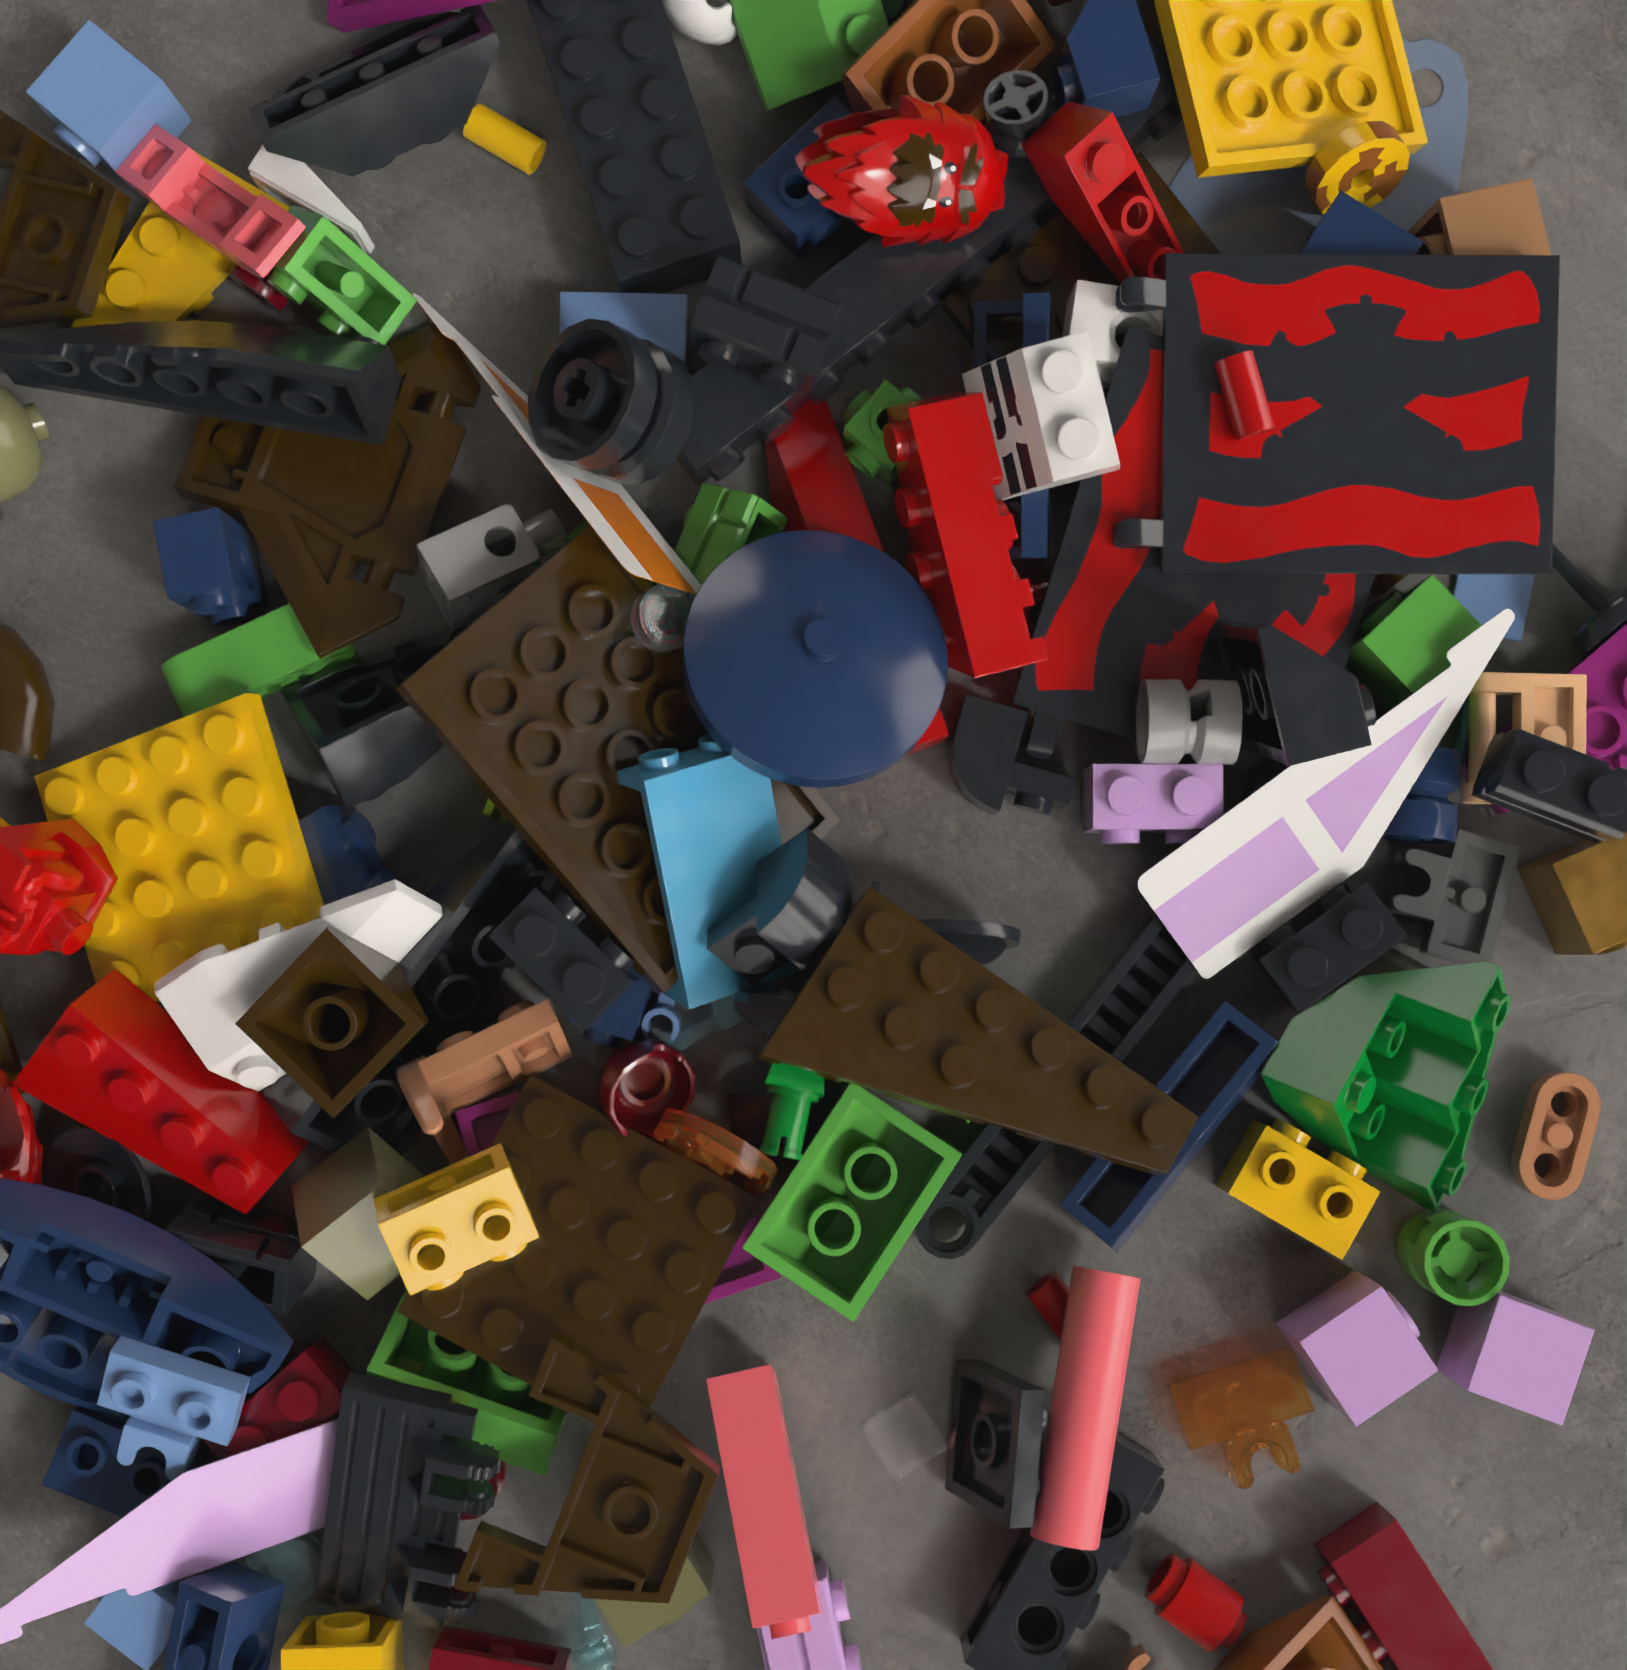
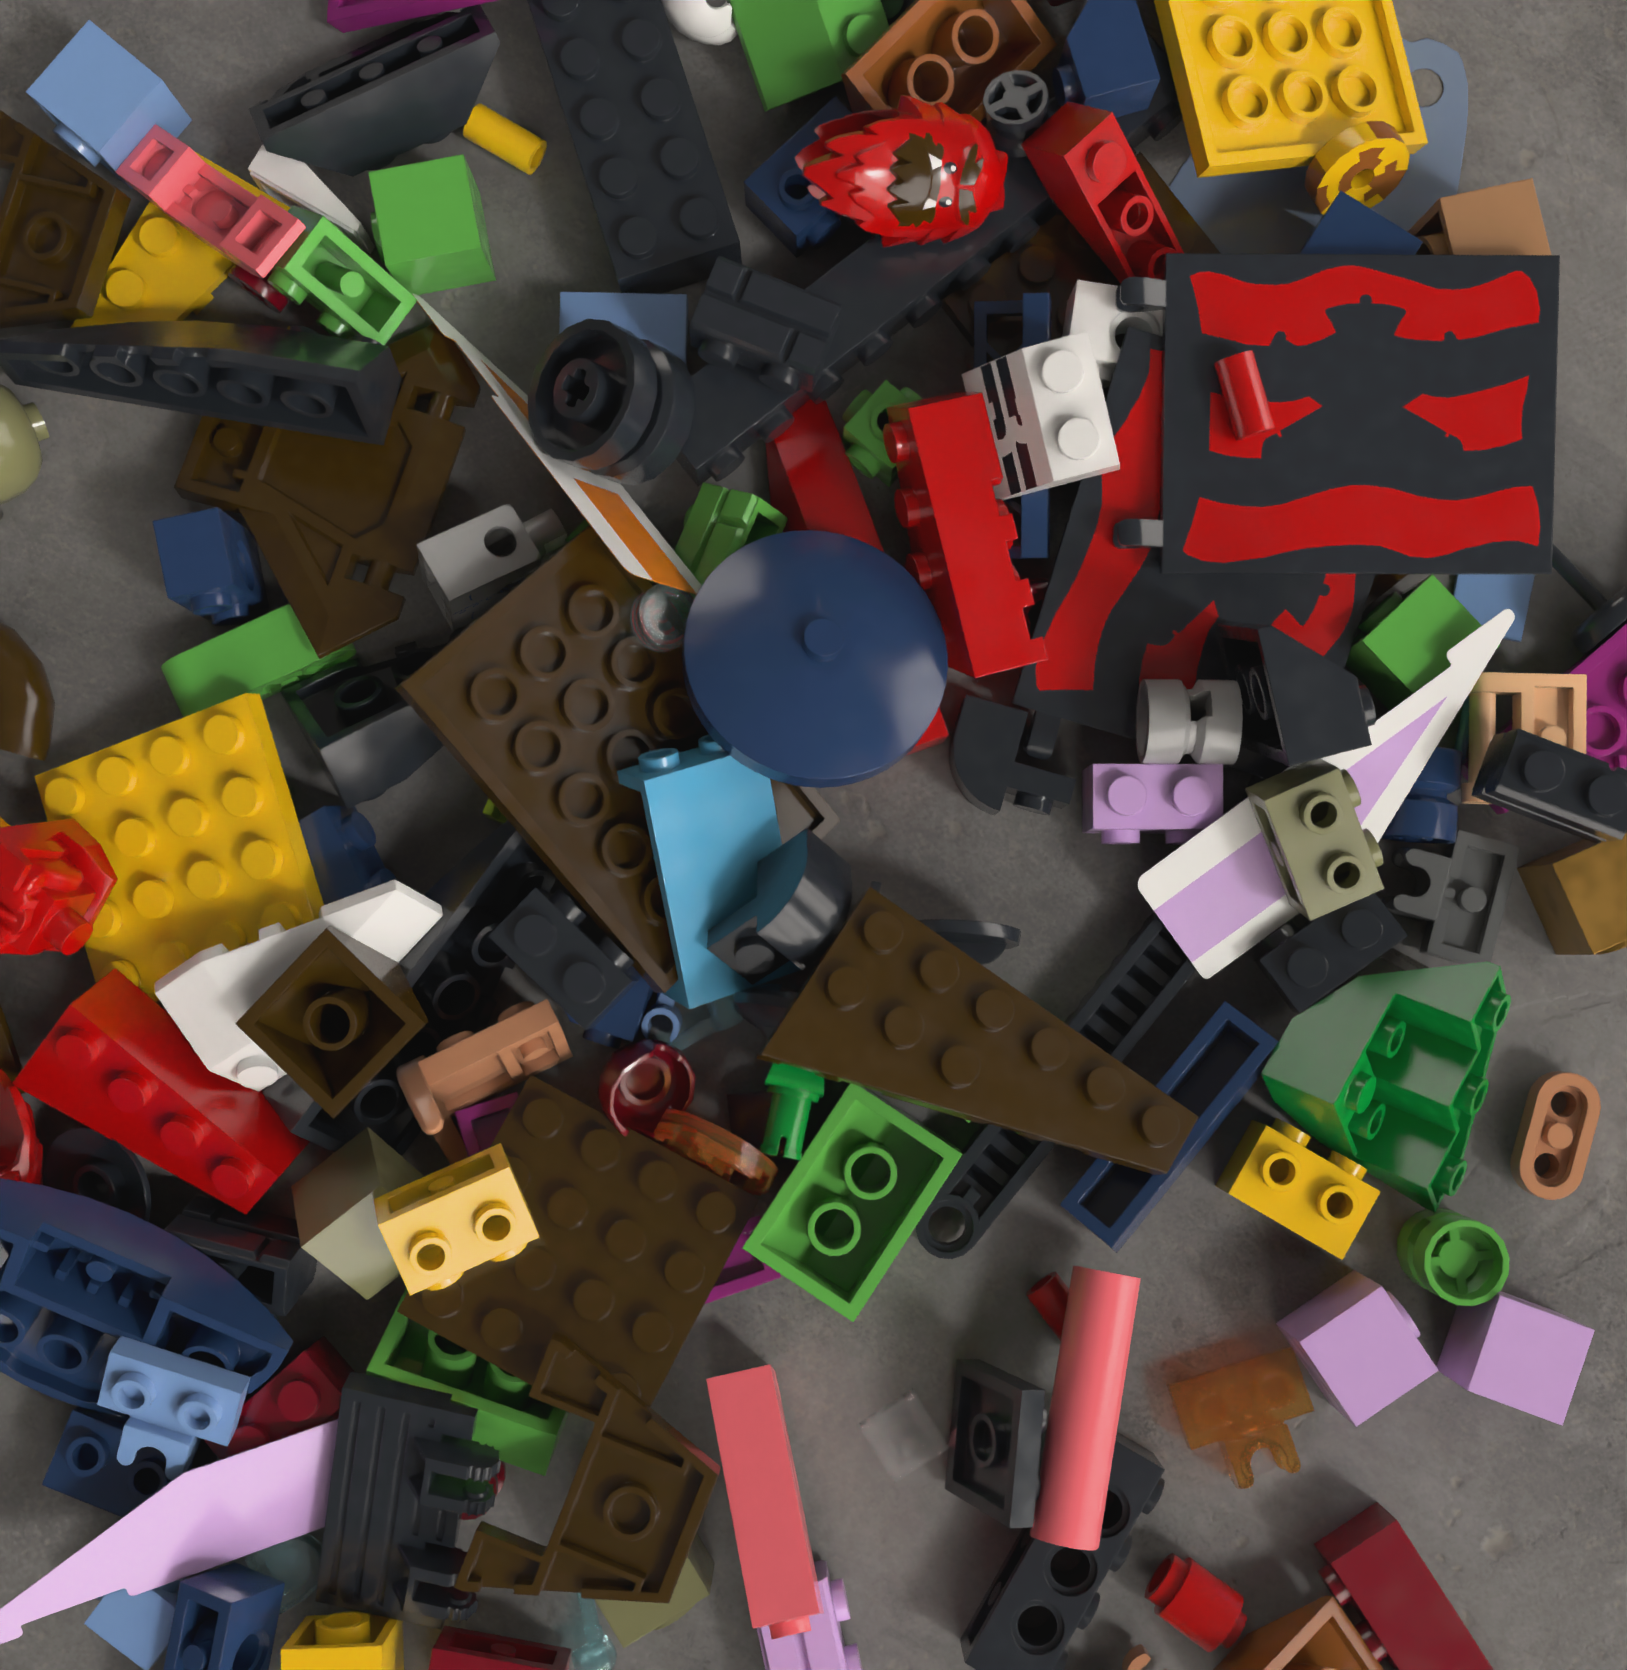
(431, 225): none -> bright green head
(1317, 837): none -> olive brick

